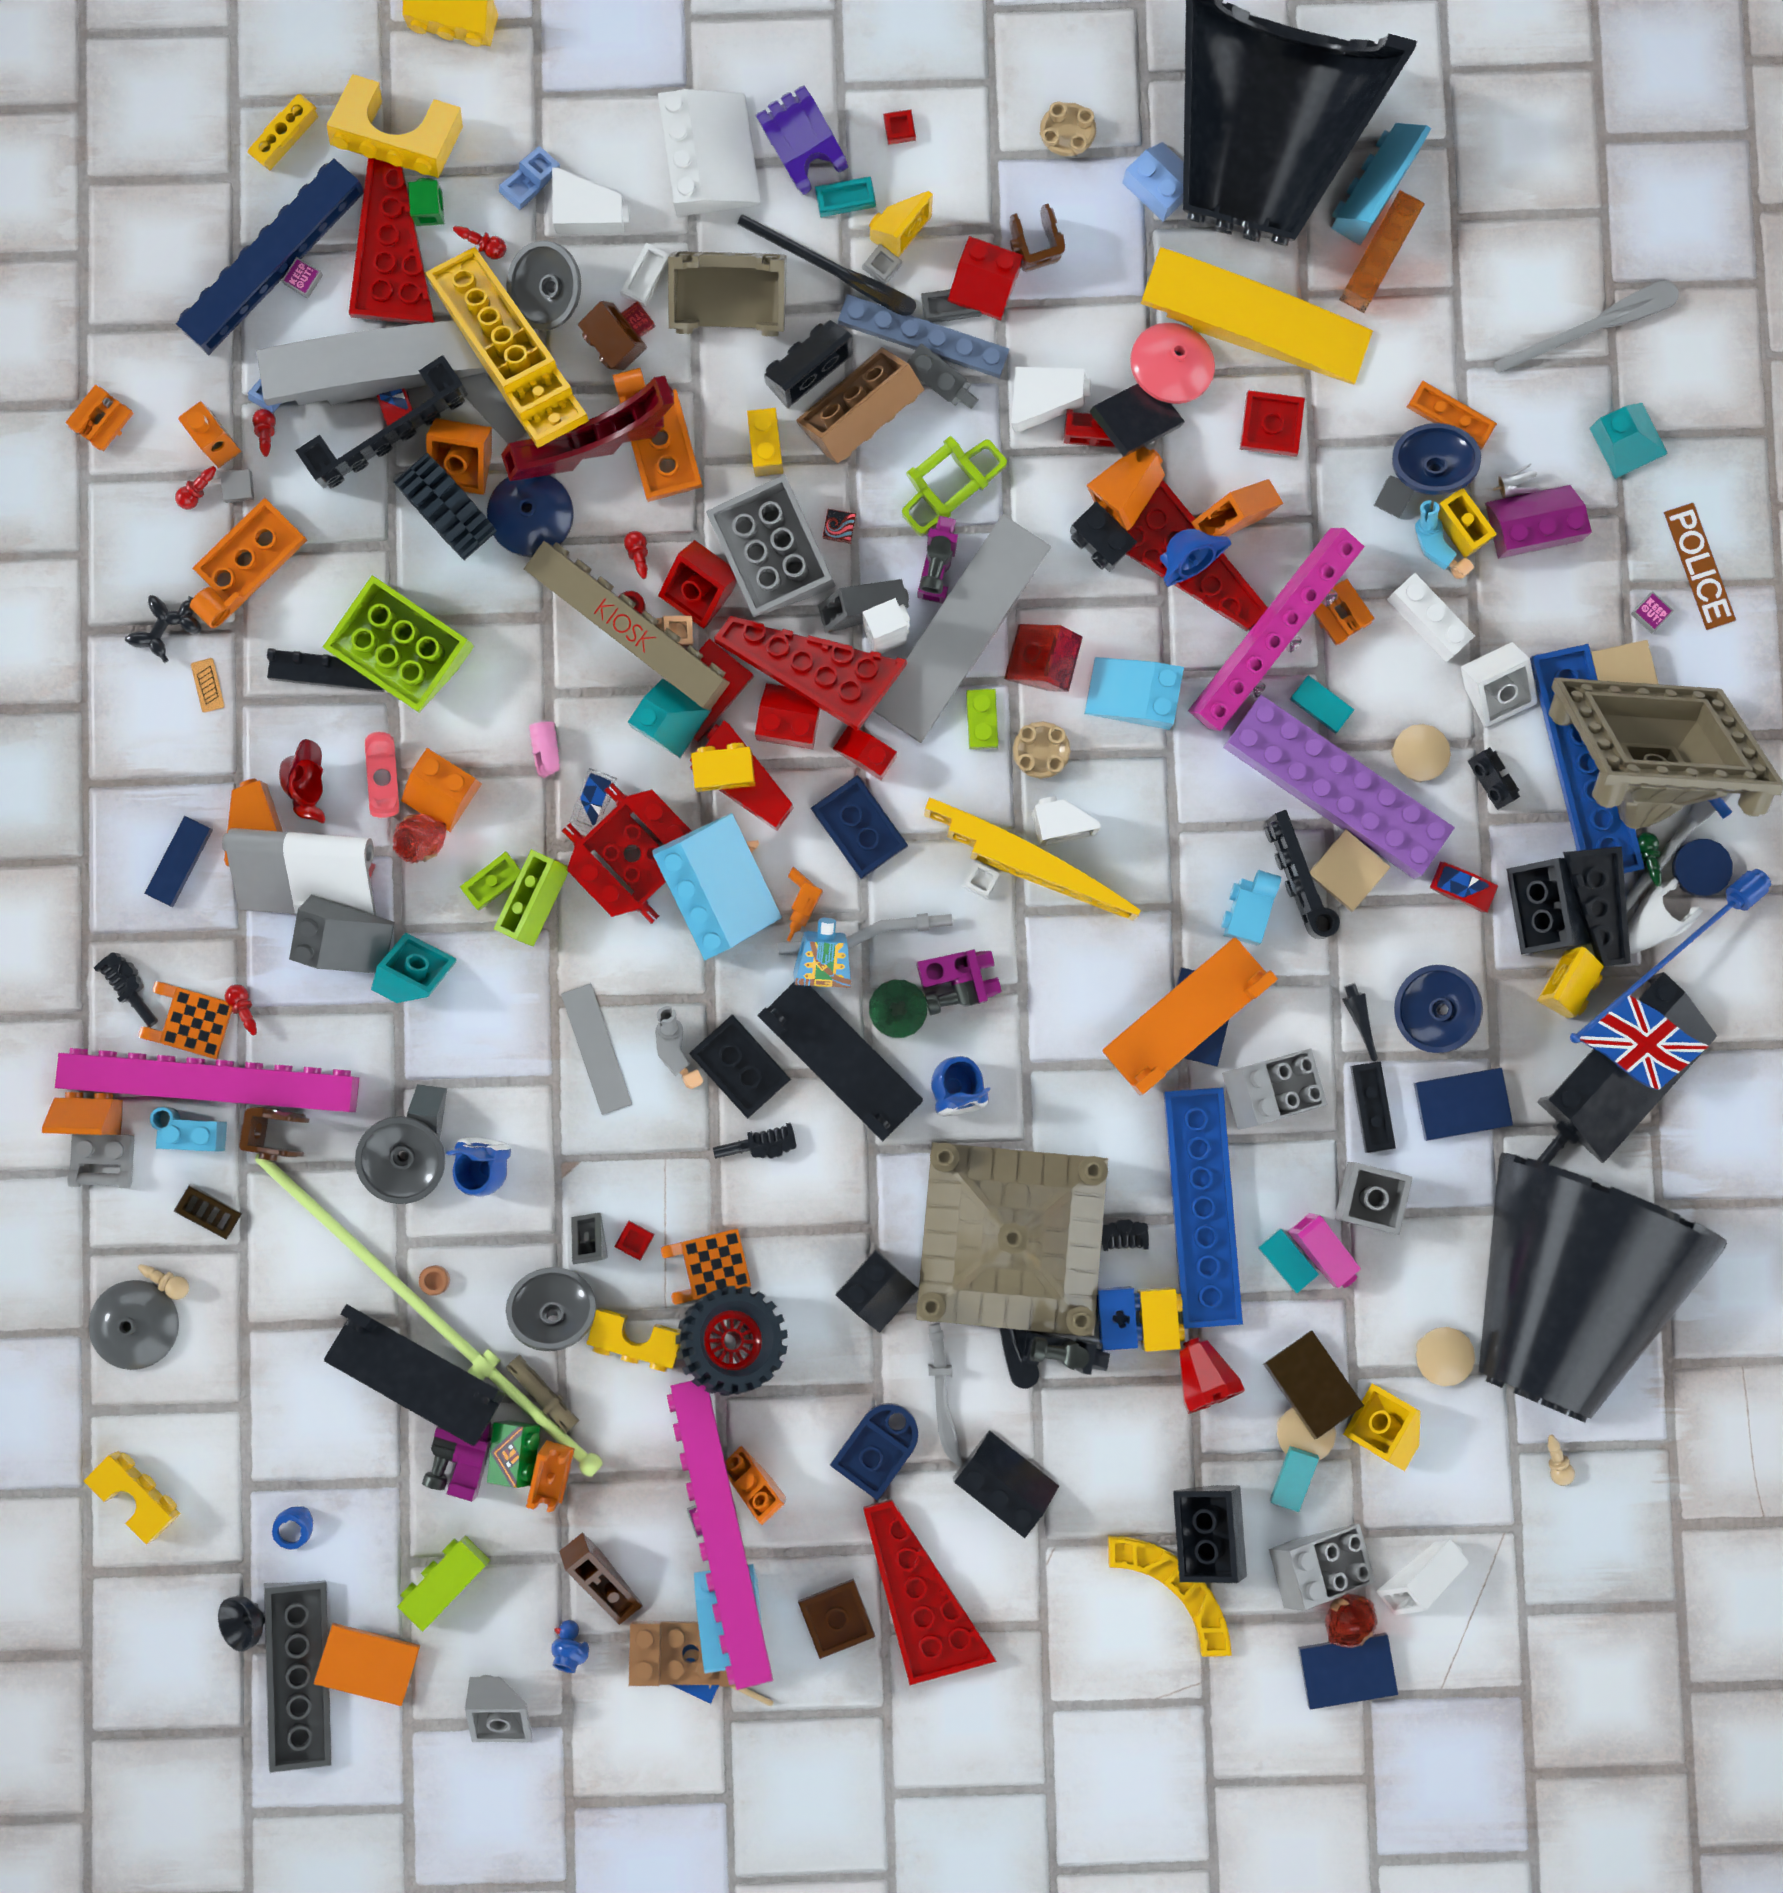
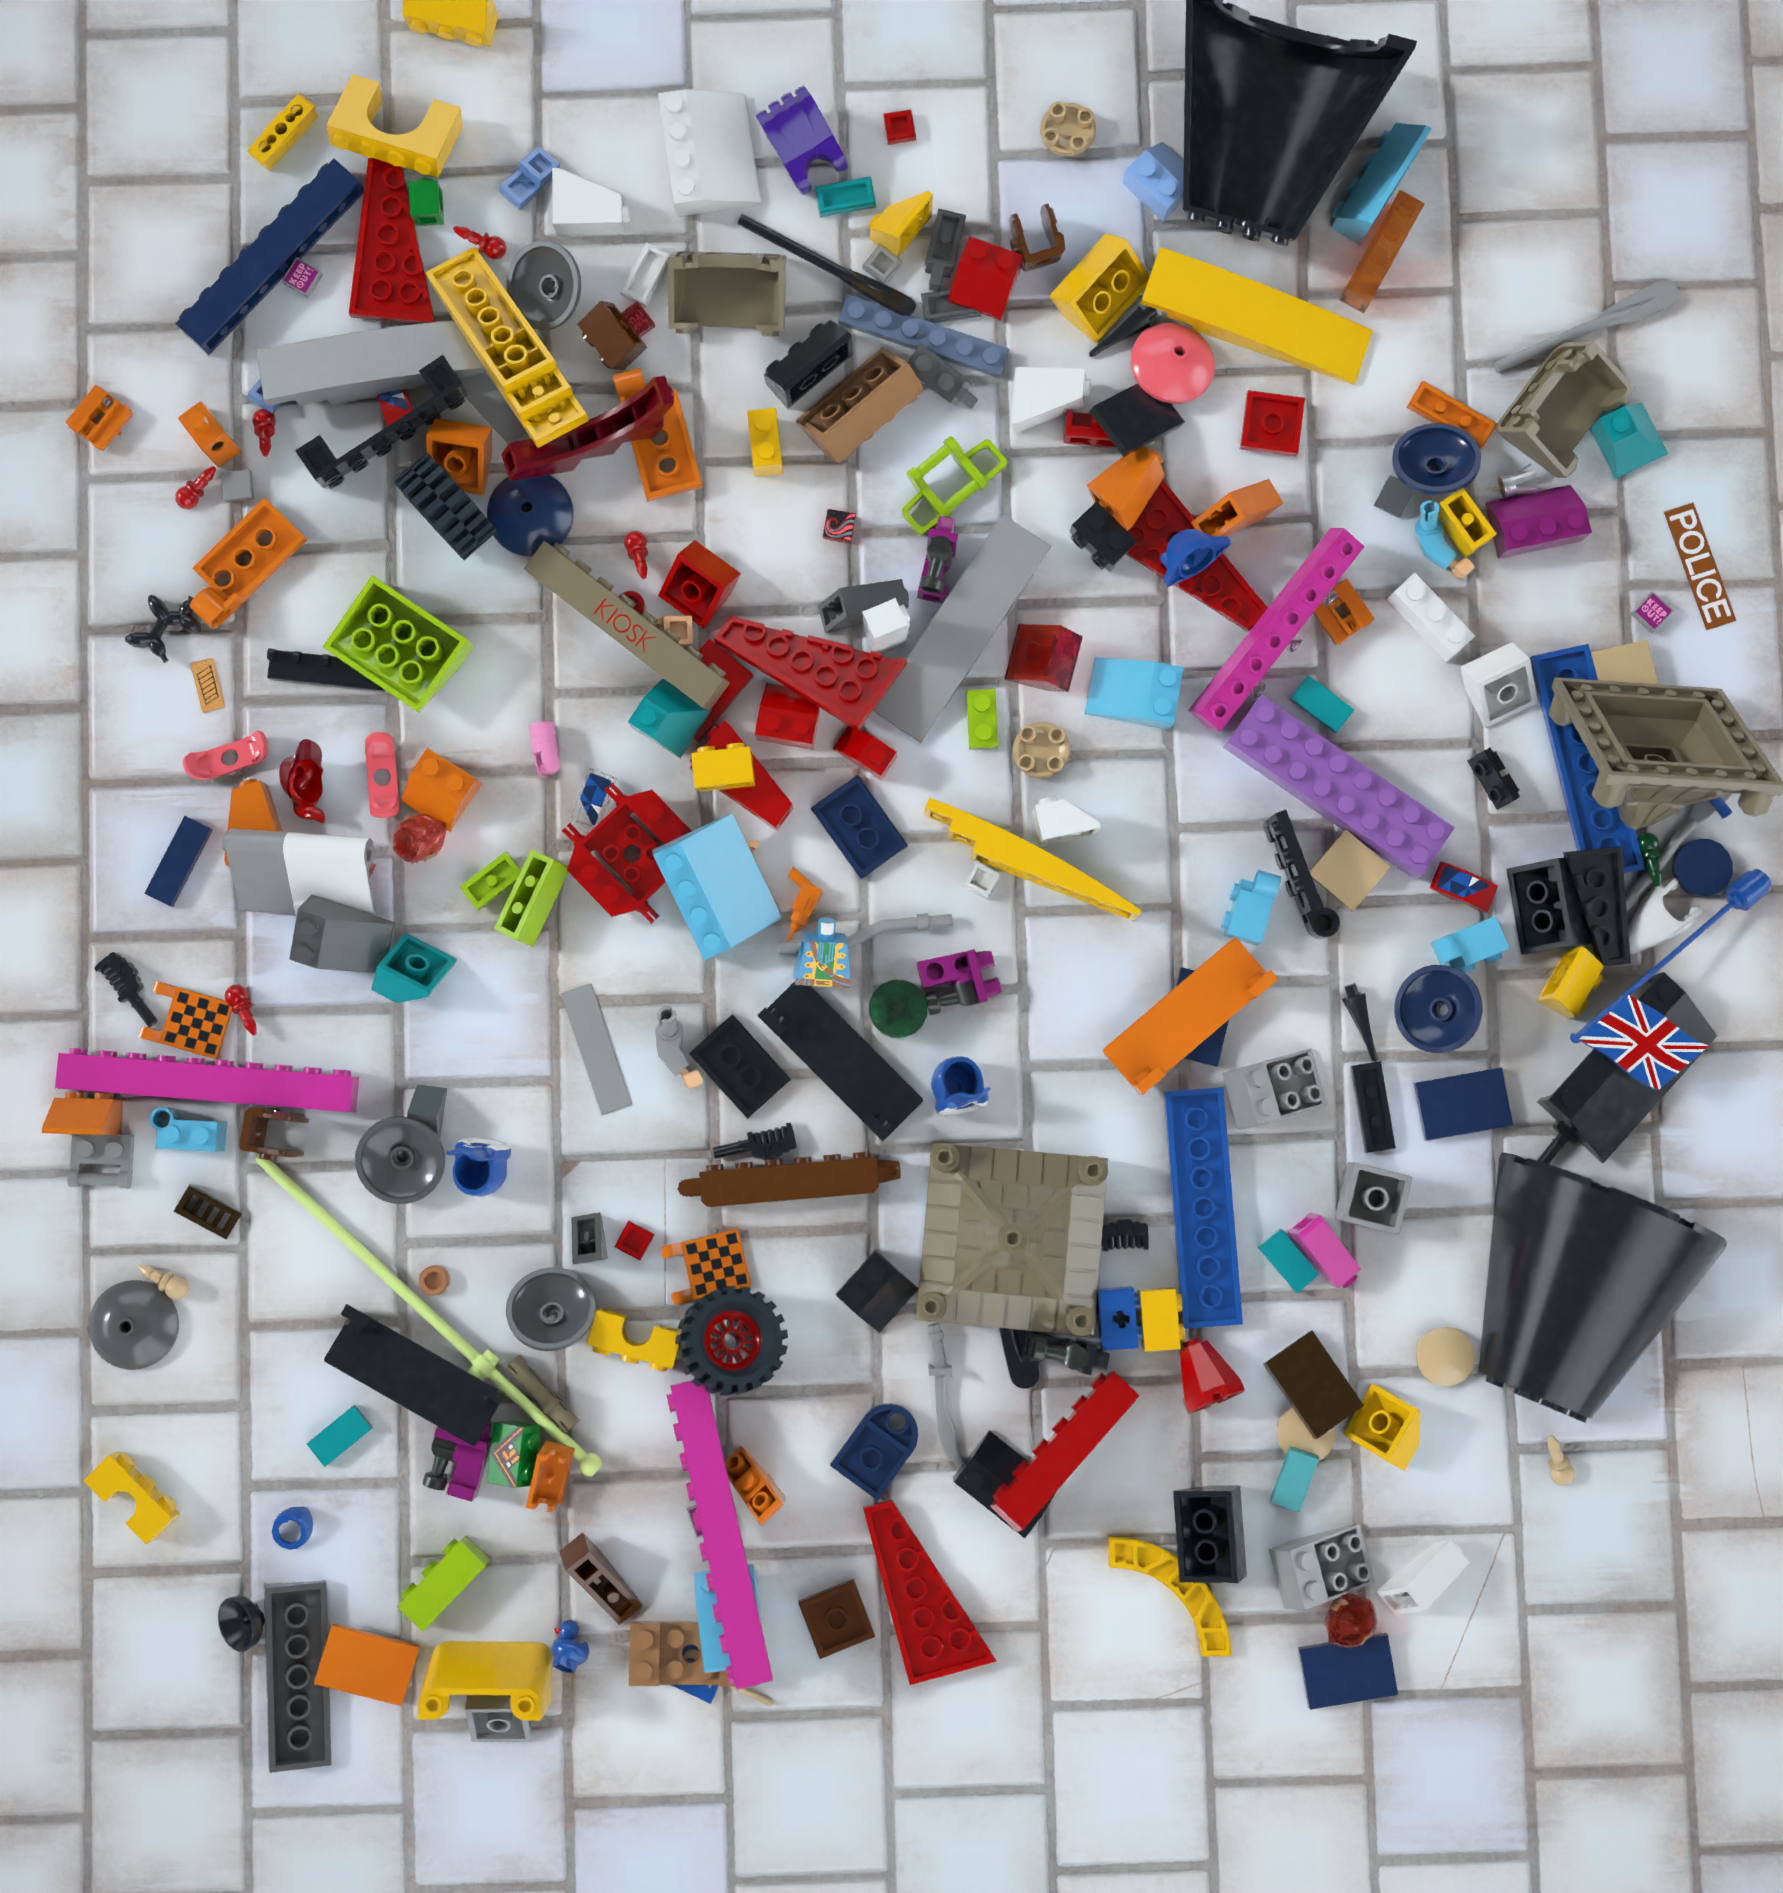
(209, 763): none -> coral piece
(339, 1435): none -> teal tile
(489, 1669): none -> yellow windscreen
(770, 547): light grey slope -> none
(790, 1181): none -> reddish brown hinge
(944, 246): none -> dark grey hinge
(1064, 1451): none -> red brick
(1101, 287): none -> yellow slope
(1135, 323): none -> black piece
(1421, 752): tan dish -> none
(1471, 945): none -> medium azure hinge
(1563, 404): none -> dark tan windscreen

